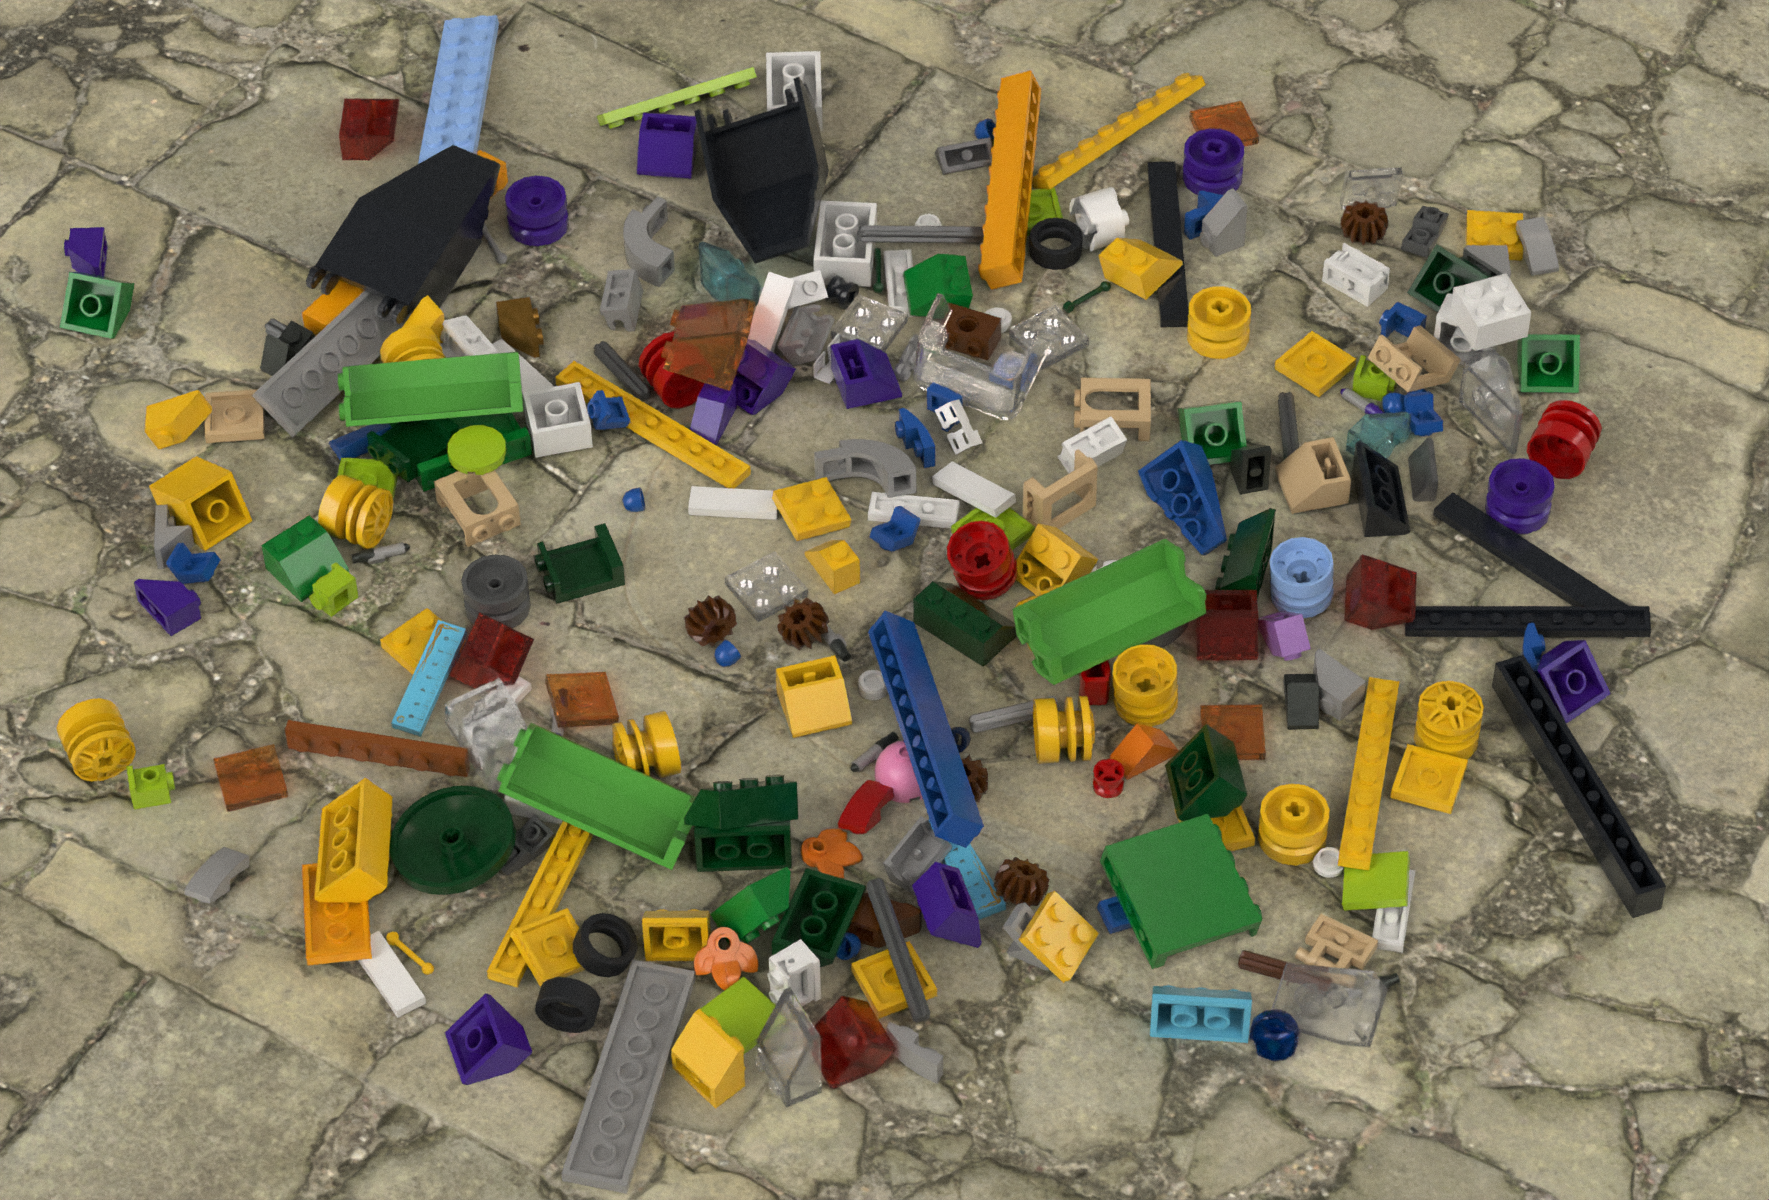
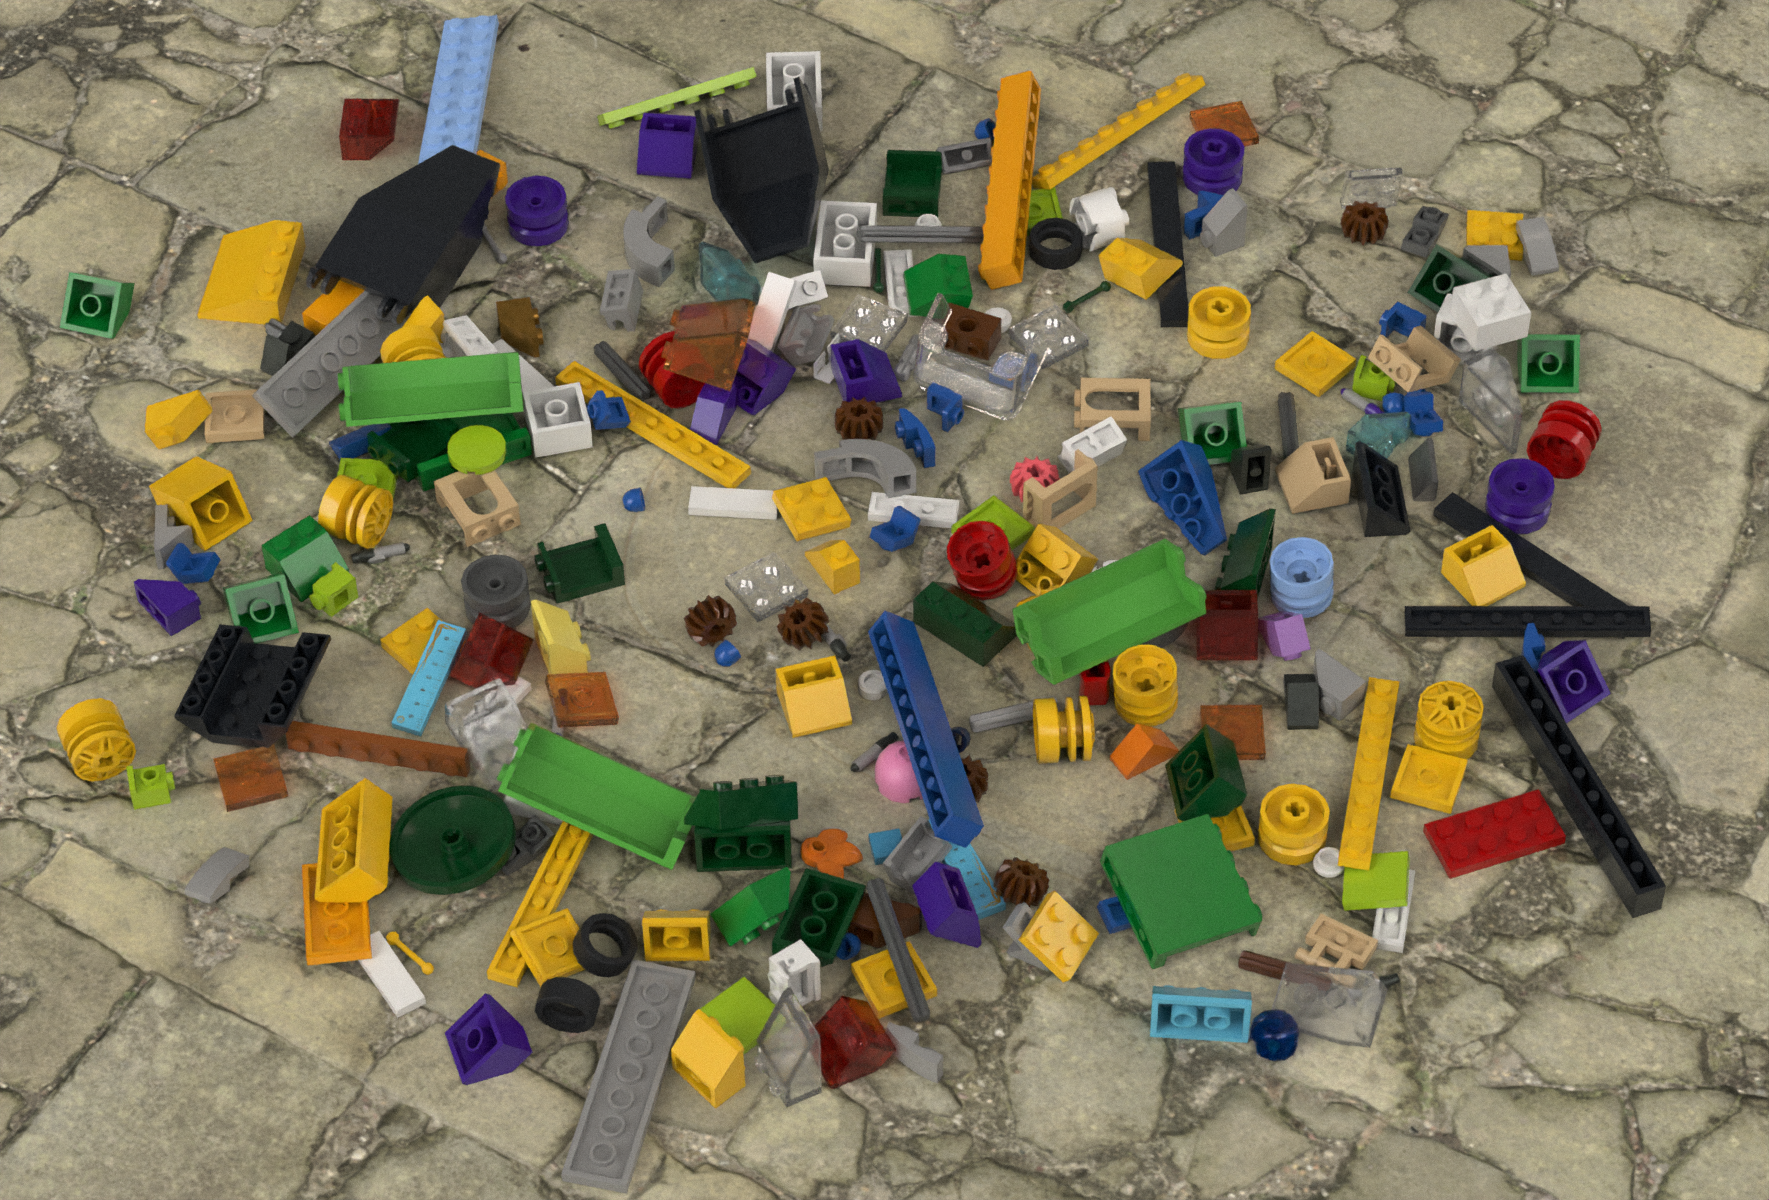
(87, 250): dark purple slope -> none
(249, 689): none -> black slope
(254, 273): none -> yellow slope
(262, 607): none -> green slope
(558, 639): none -> light yellow slope
(647, 748): yellow wheel -> none
(725, 963): orange plate -> none
(841, 292): black wheel -> none
(859, 419): none -> reddish brown gear
(864, 807): red slope -> none
(883, 844): none -> dark azure tile
(912, 183): none -> dark green panel
(972, 436): white piece -> none
(973, 489): white tile -> none
(1040, 470): none -> coral gear
(1103, 773): red wheel -> none
(1356, 275): white hinge -> none
(1379, 594): clear red slope -> none
(1483, 567): none -> yellow slope
(1494, 833): none -> red plate

